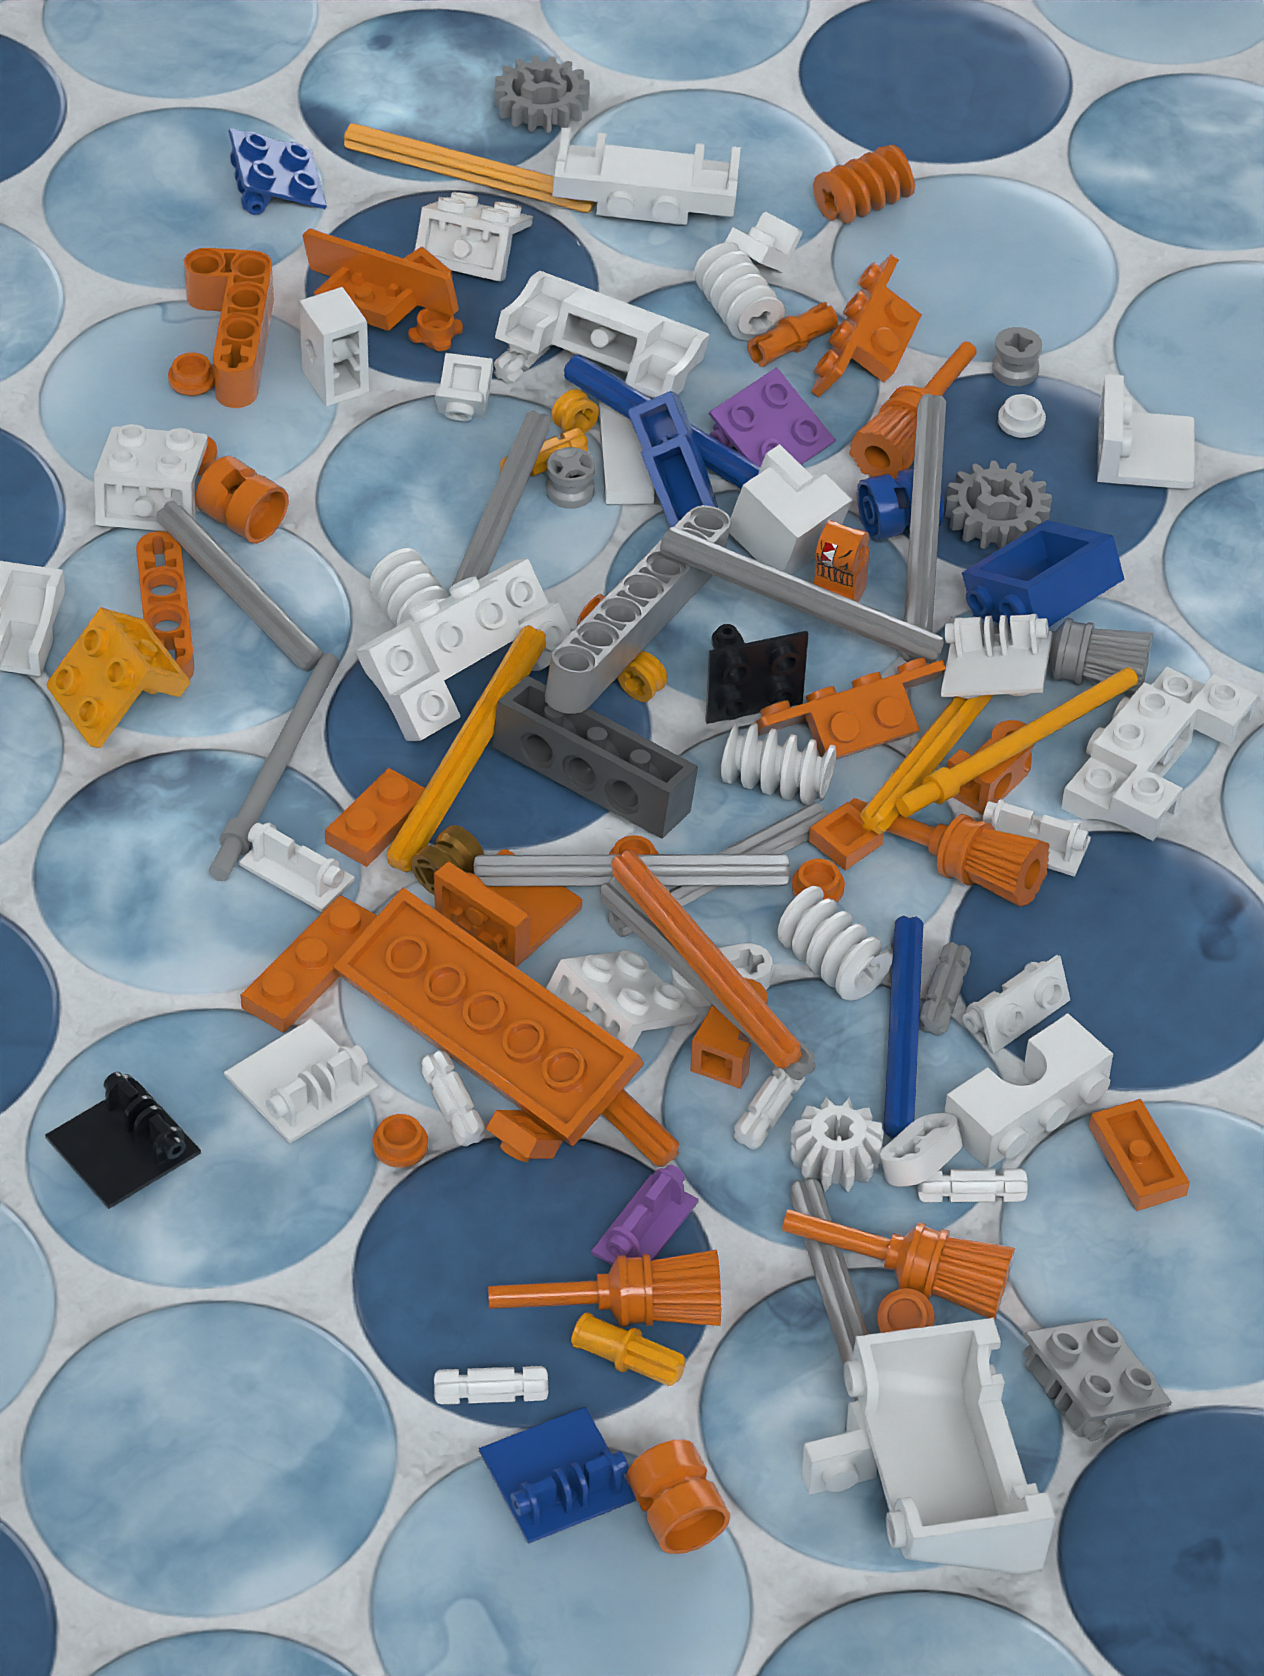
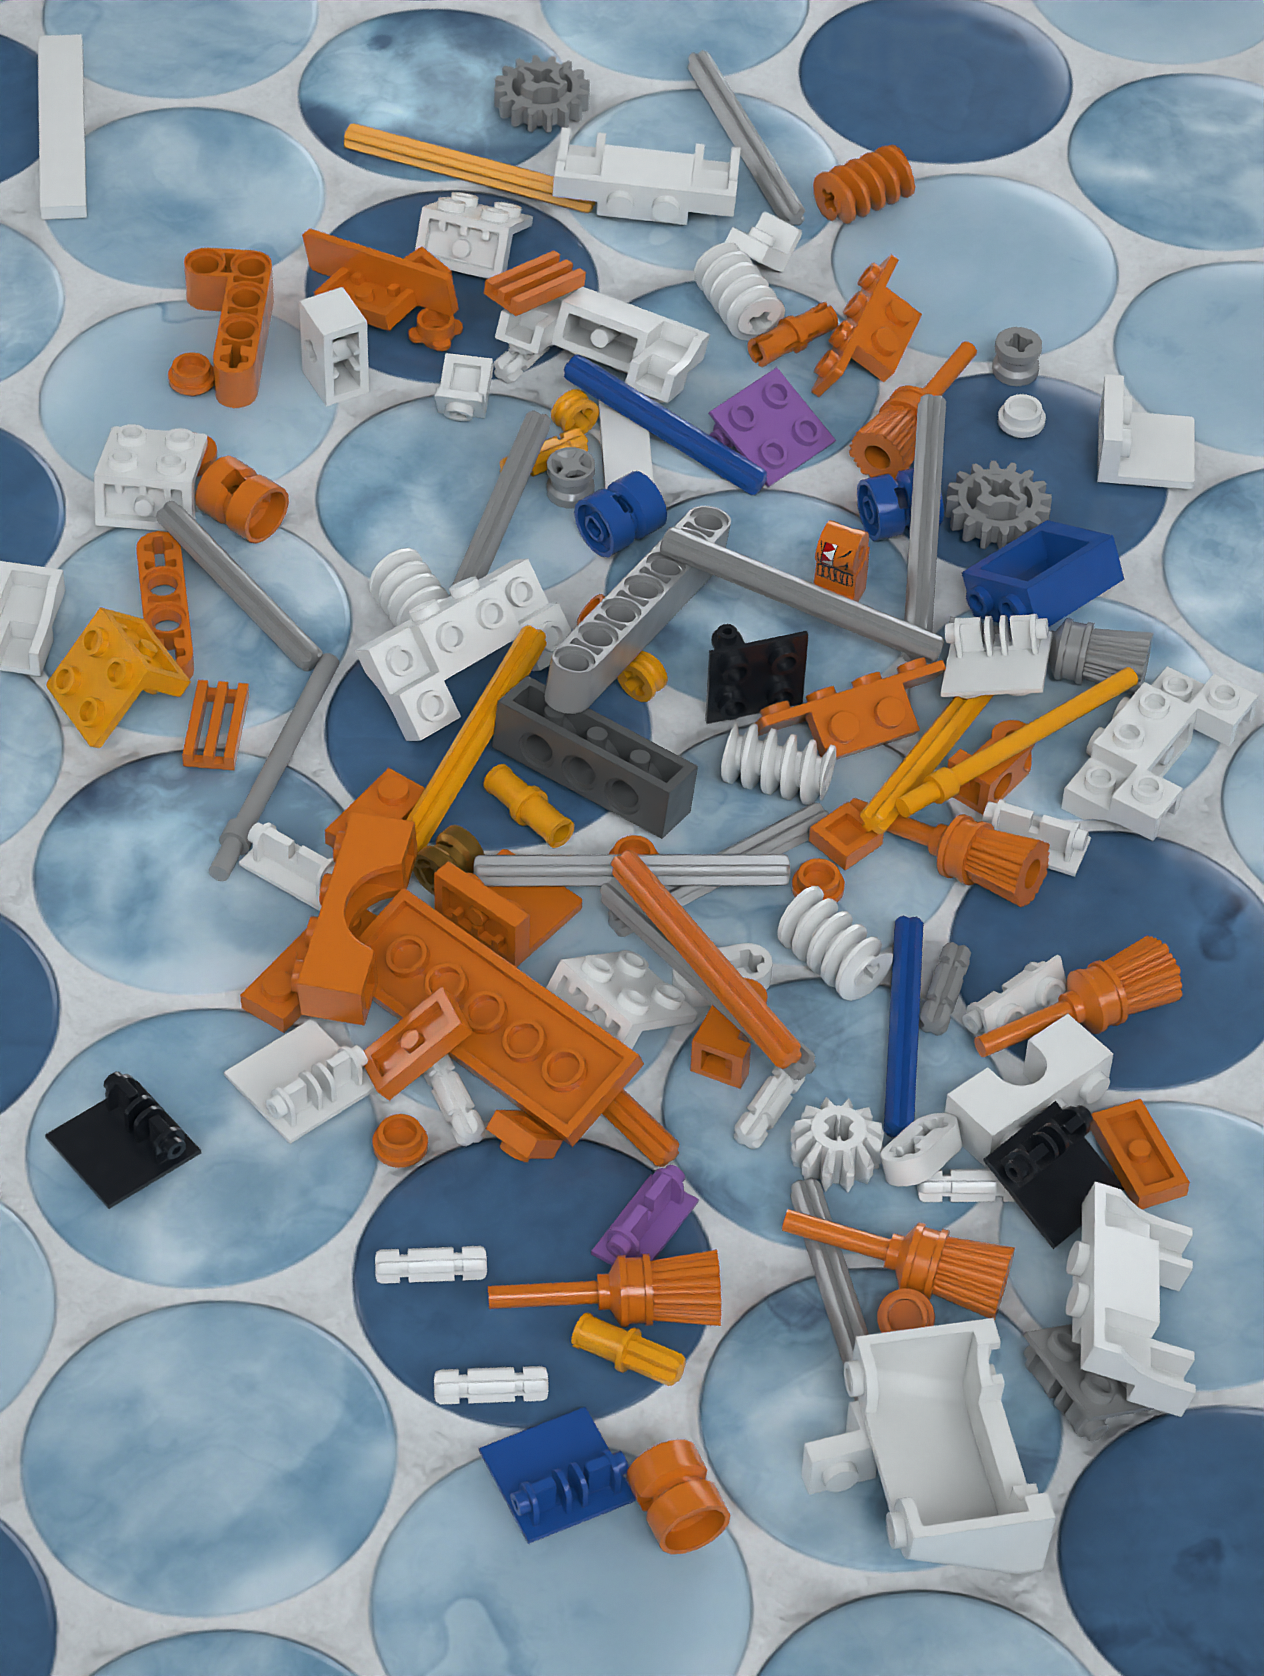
(61, 127): none -> white tile
(220, 696): none -> orange tile
(273, 169): blue hinge -> none
(370, 866): none -> orange arch
(416, 1043): none -> orange plate
(431, 1264): none -> white axle
(528, 805): none -> light orange pin
(534, 283): none -> orange tile
(620, 514): none -> blue wheel
(672, 456): blue slope -> none
(745, 136): none -> light grey axle
(785, 512): white plate -> none
(1052, 1169): none -> black hinge
(1100, 995): none -> orange piece
(1118, 1298): none -> white bracket

